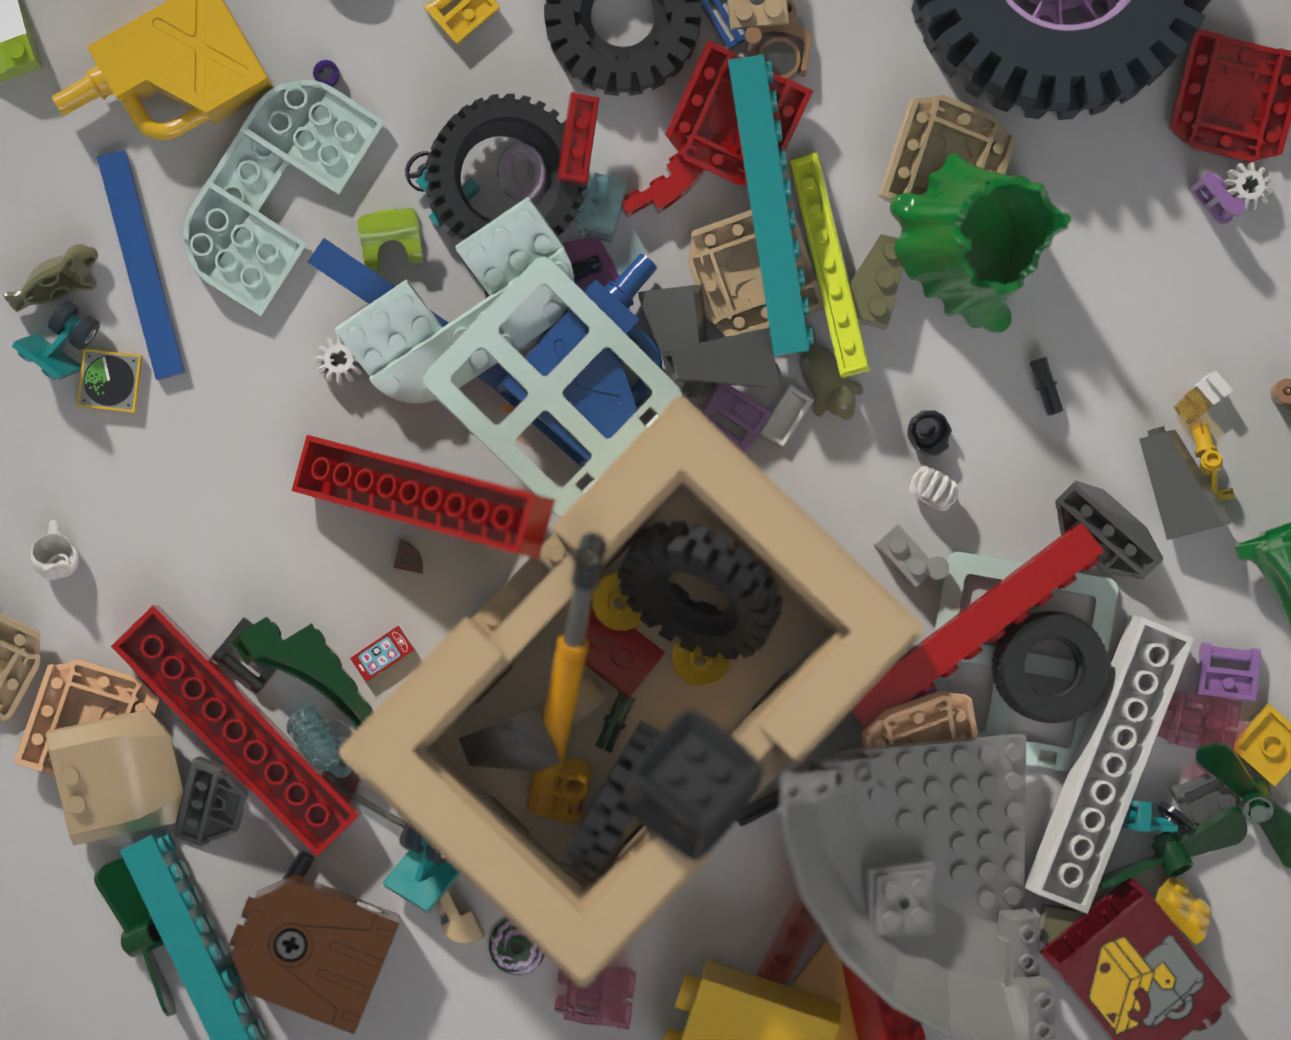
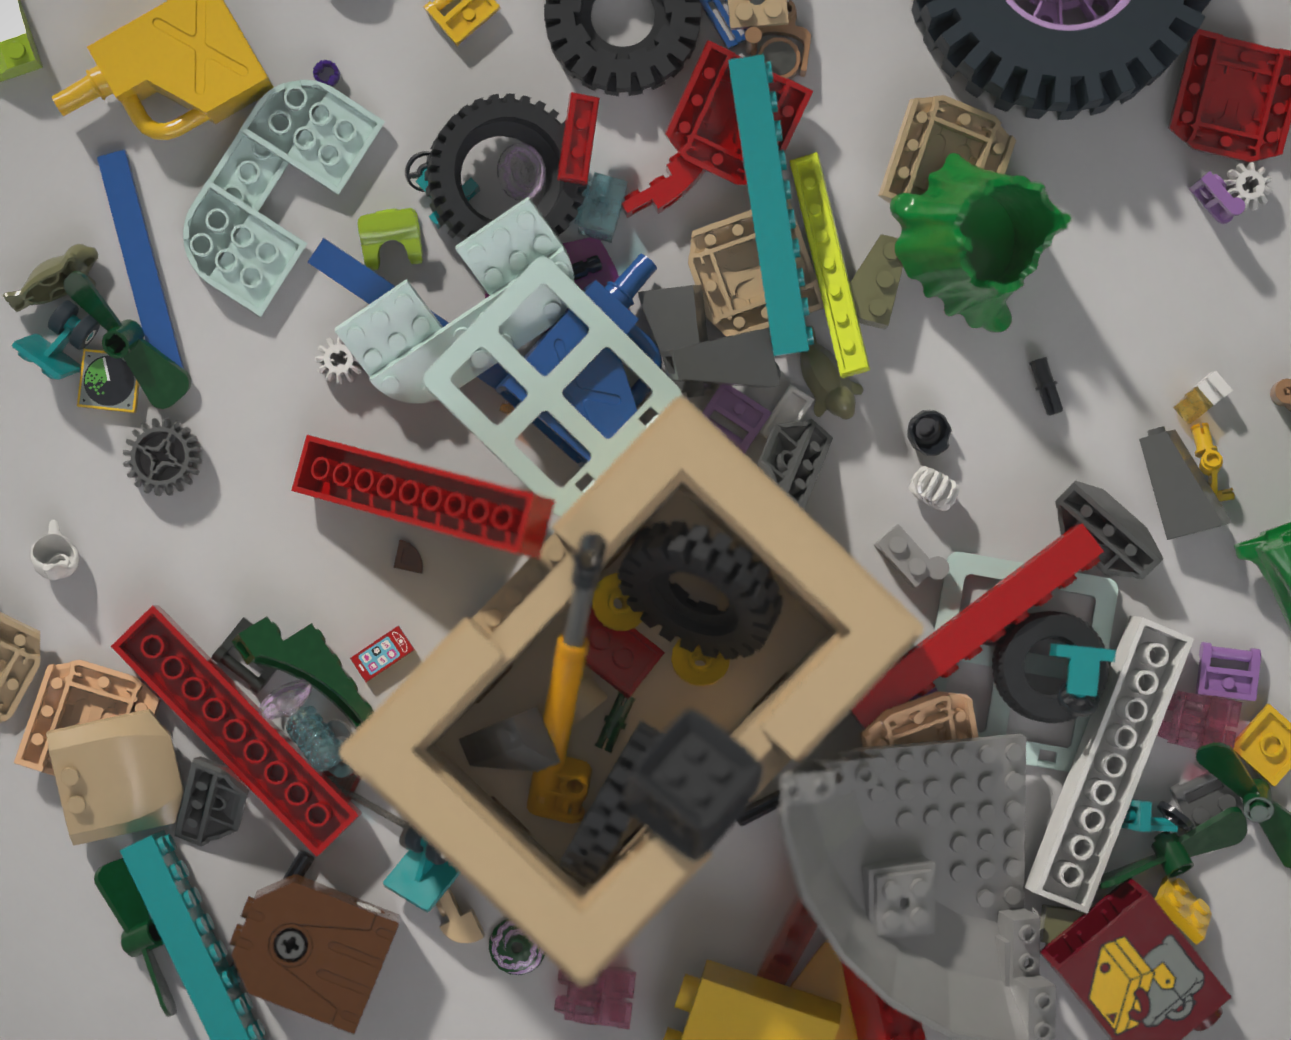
(157, 374): none -> dark green piece
(157, 469): none -> dark grey gear
(285, 700): none -> clear dish
(795, 457): none -> dark grey wedge
(1082, 676): none -> teal piece

